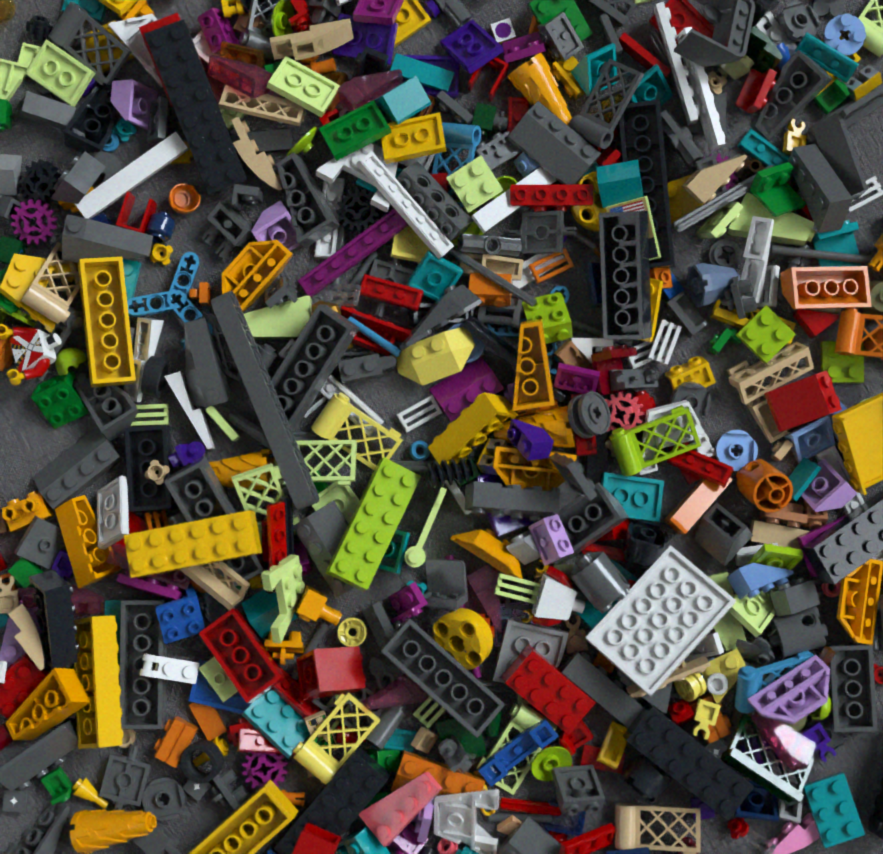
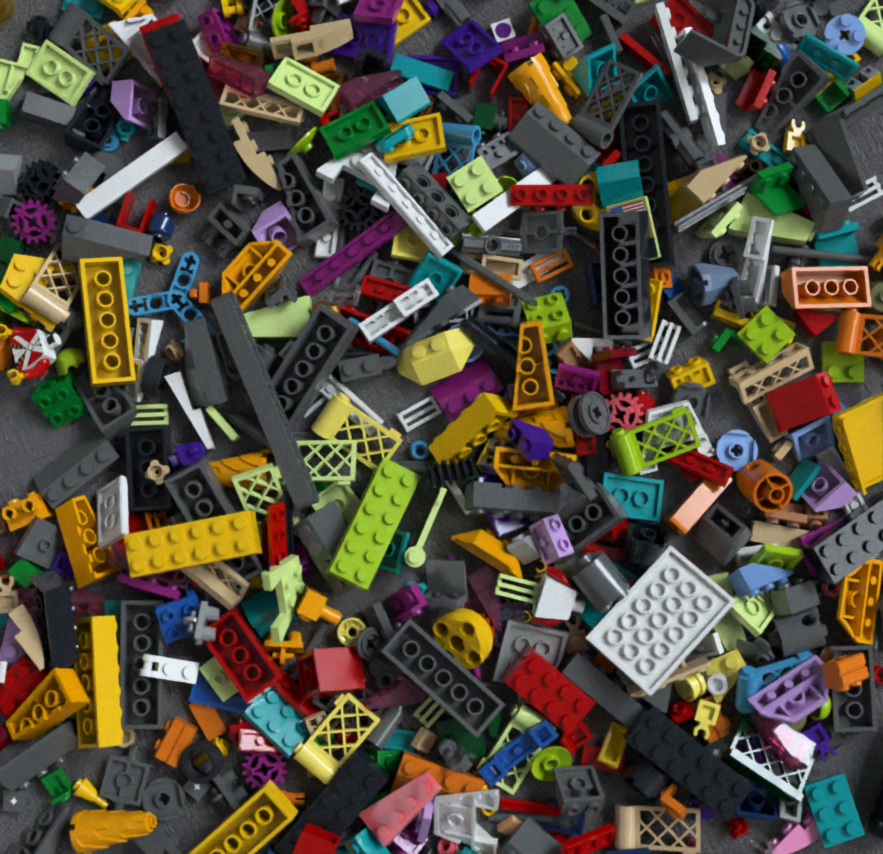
(174, 351): none -> tan plate
(206, 614): none -> light grey hips
(376, 643): none -> dark grey gear
(398, 310): none -> white slope
(401, 134): none -> teal plate
(673, 808): none -> orange bracket
(762, 138): none -> tan plate
(845, 672): none -> orange brick

